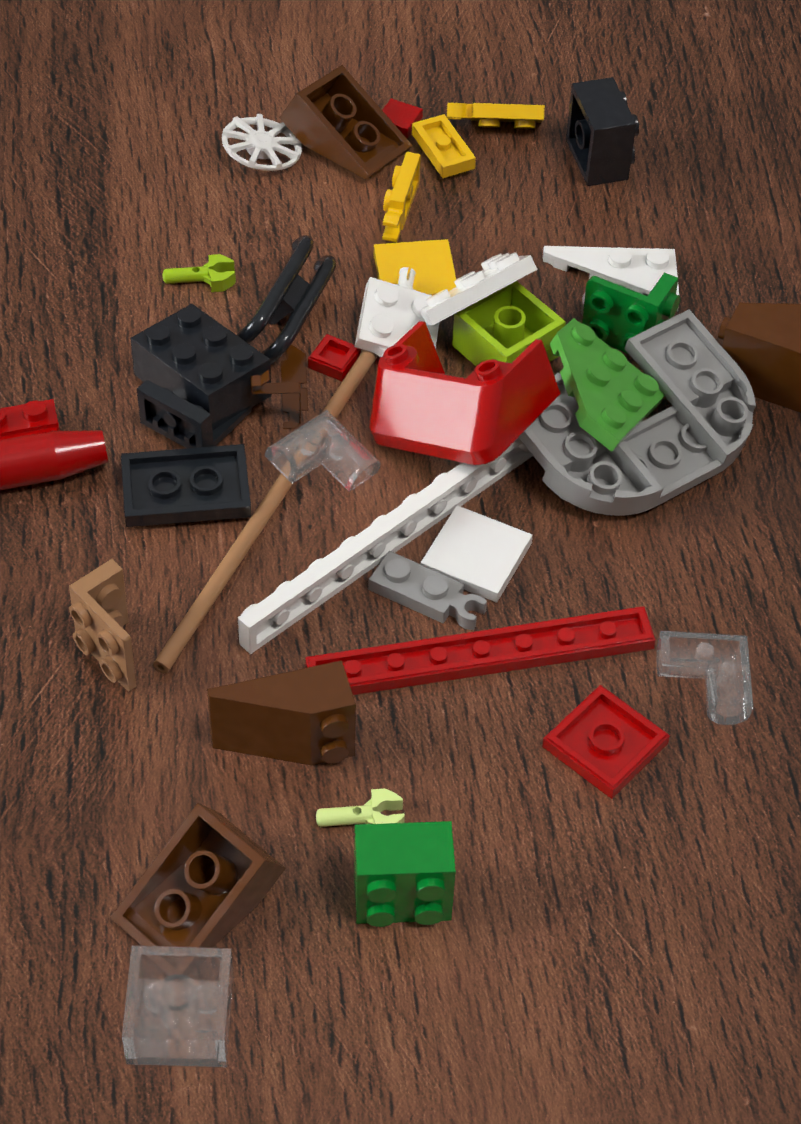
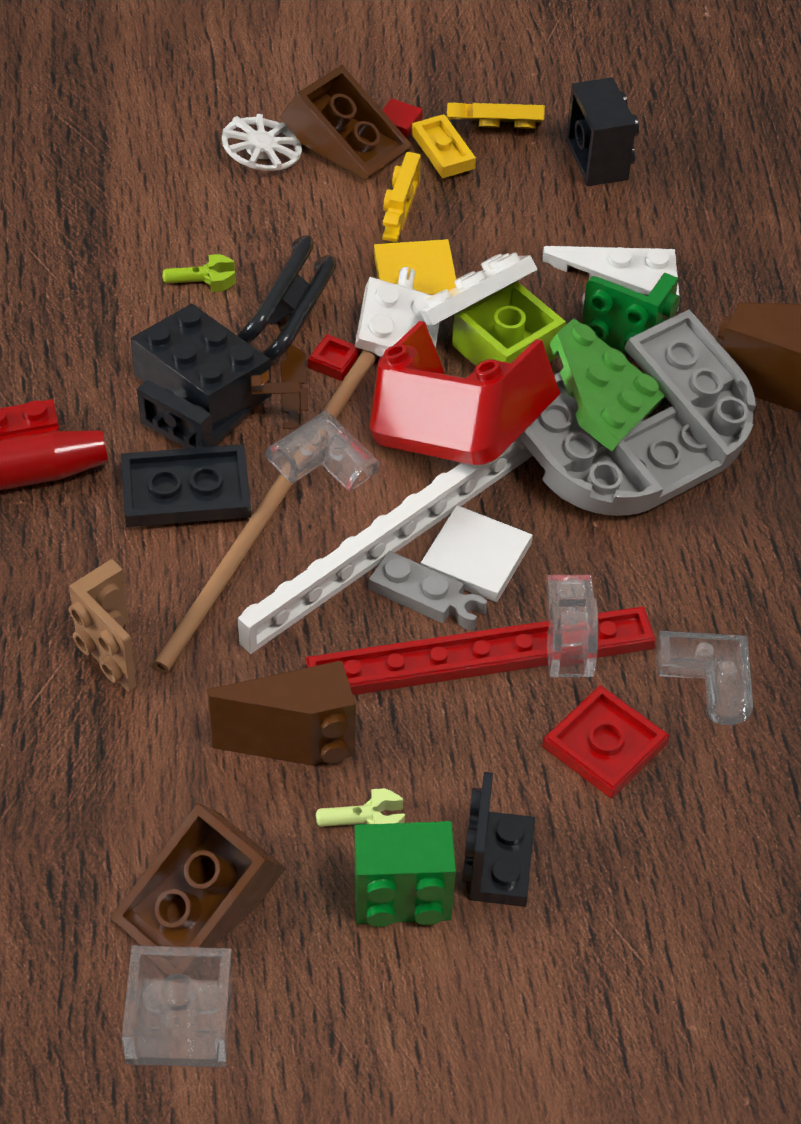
(497, 851): none -> black bracket
(572, 626): none -> clear brick

